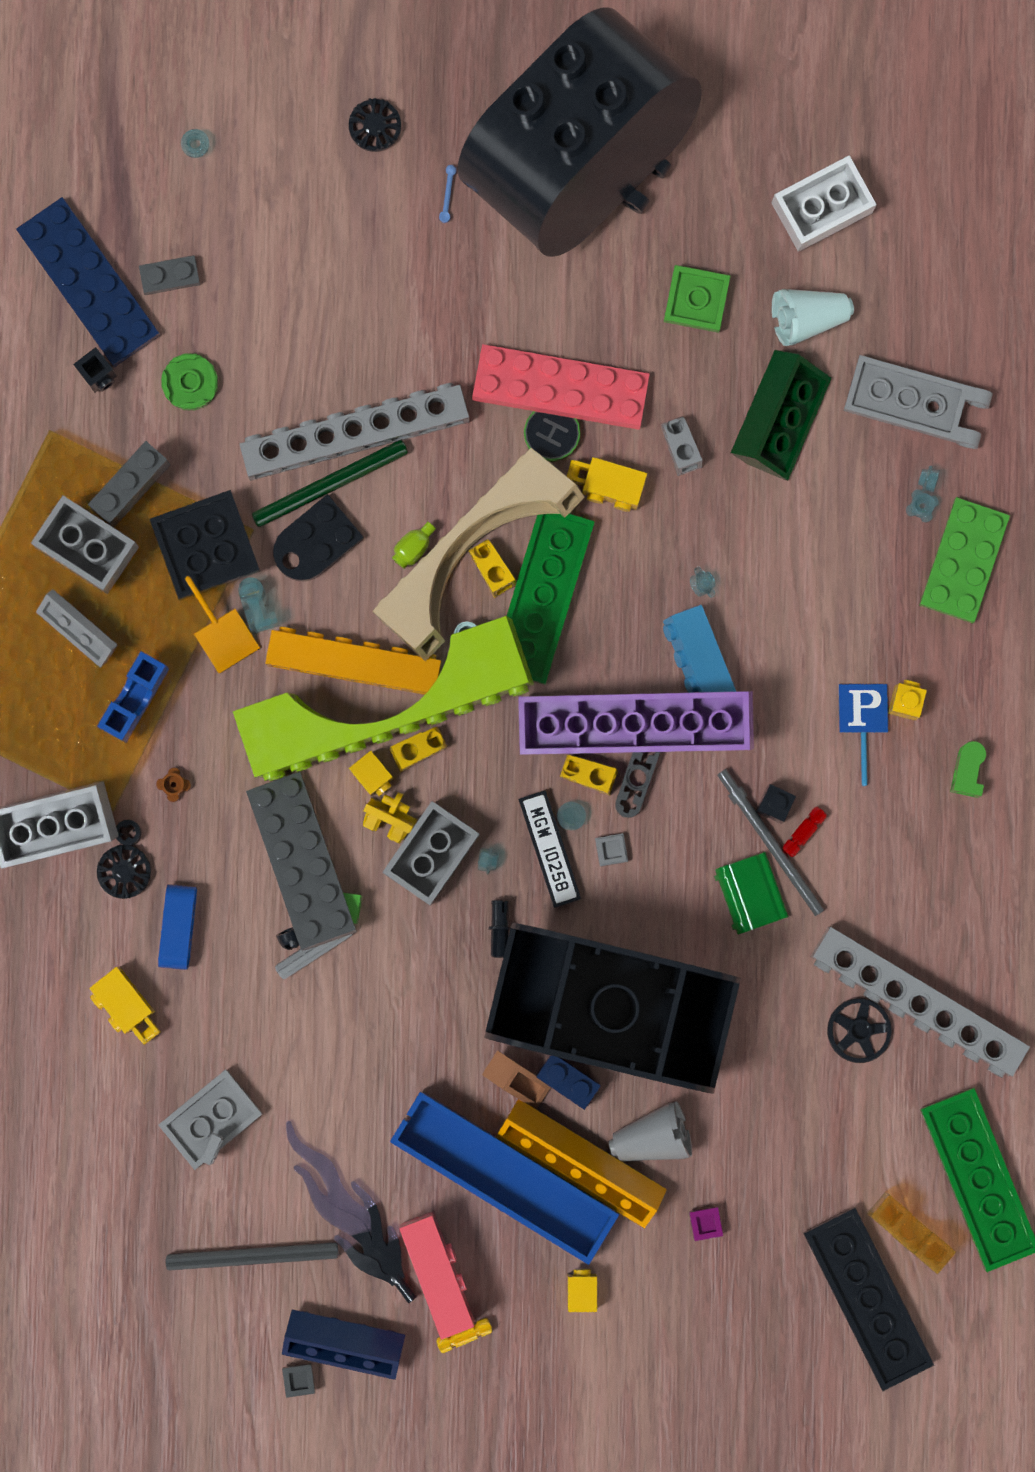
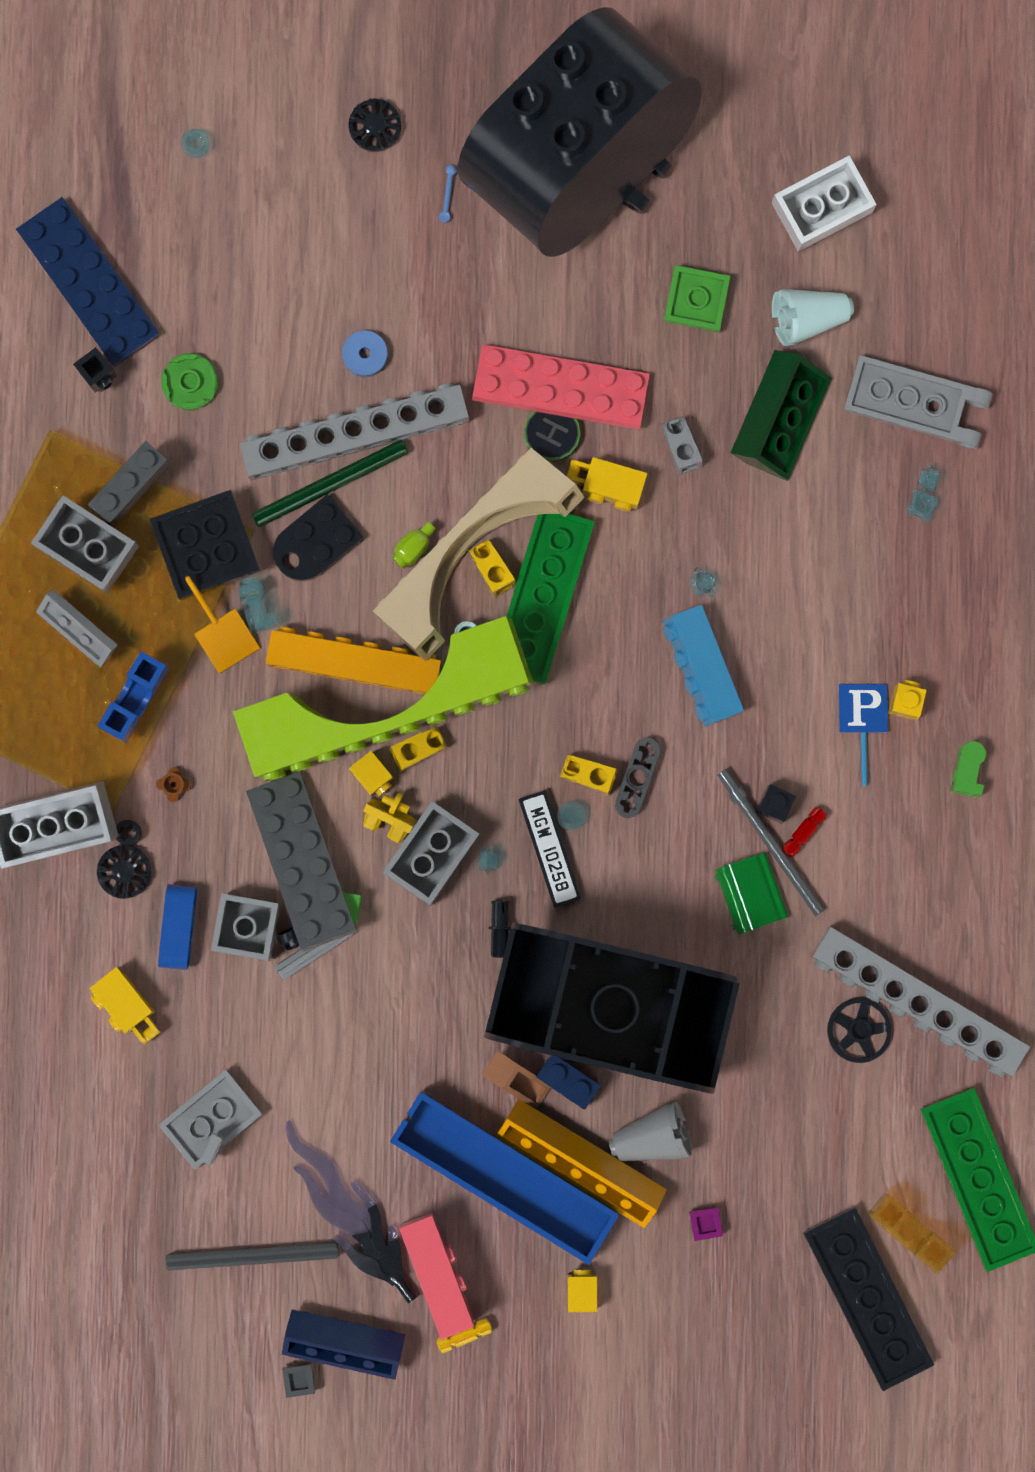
(169, 275): dark grey plate -> none
(245, 927): none -> light grey brick
(364, 341): none -> medium blue piece
(611, 850): light grey tile -> none
(636, 723): medium lavender brick -> none
(964, 560): bright green plate -> none

